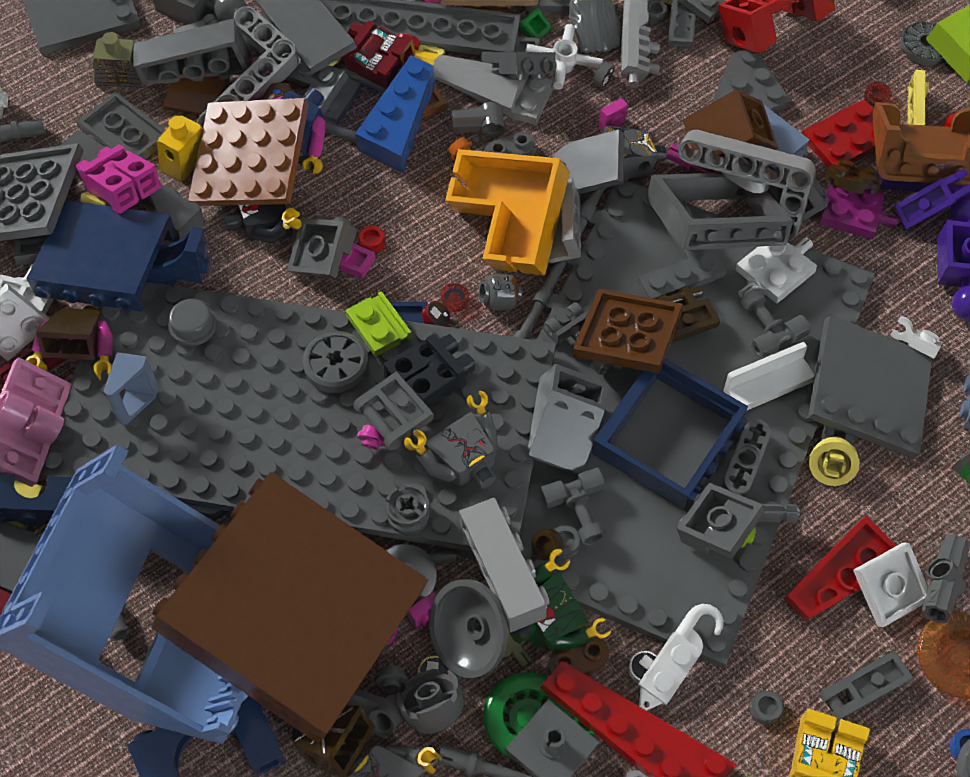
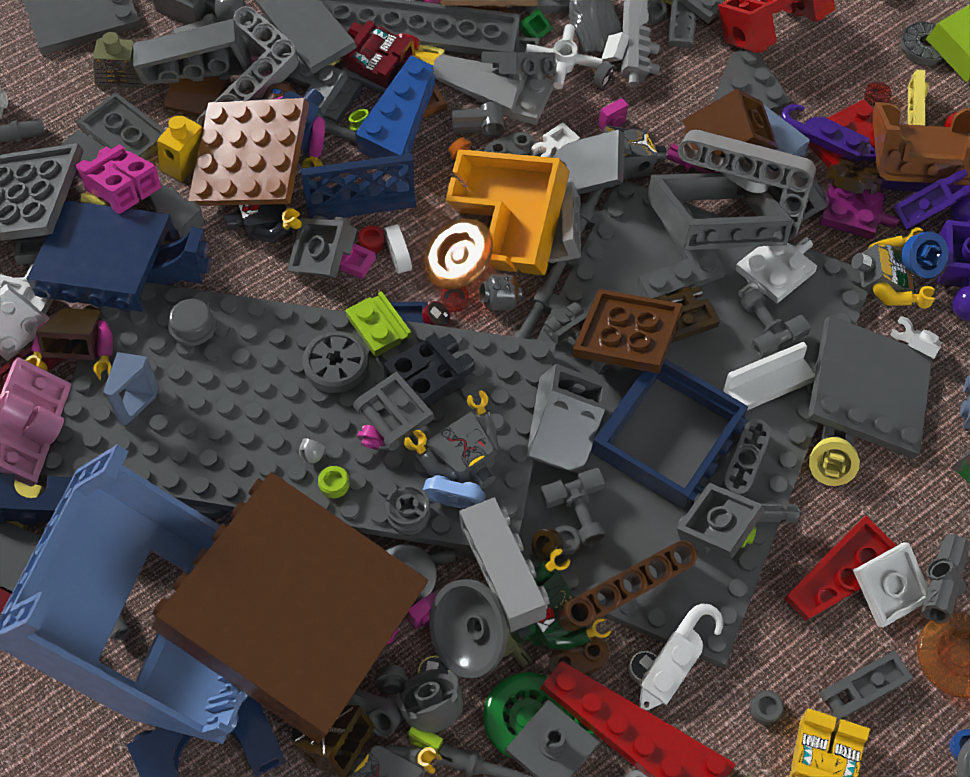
(311, 451): none -> light grey hinge
(333, 482): none -> lime tile
(352, 199): none -> dark blue fence
(357, 118): none -> lime plate
(398, 249): none -> white beam
(425, 739): none -> lime tile
(451, 493): none -> light blue plate
(455, 261): none -> clear orange wheel
(554, 140): none -> white plate
(615, 47): none -> white tile
(616, 593): none -> reddish brown beam
(832, 136): none -> dark purple plate
(886, 276): none -> torso
(925, 254): none -> blue piece

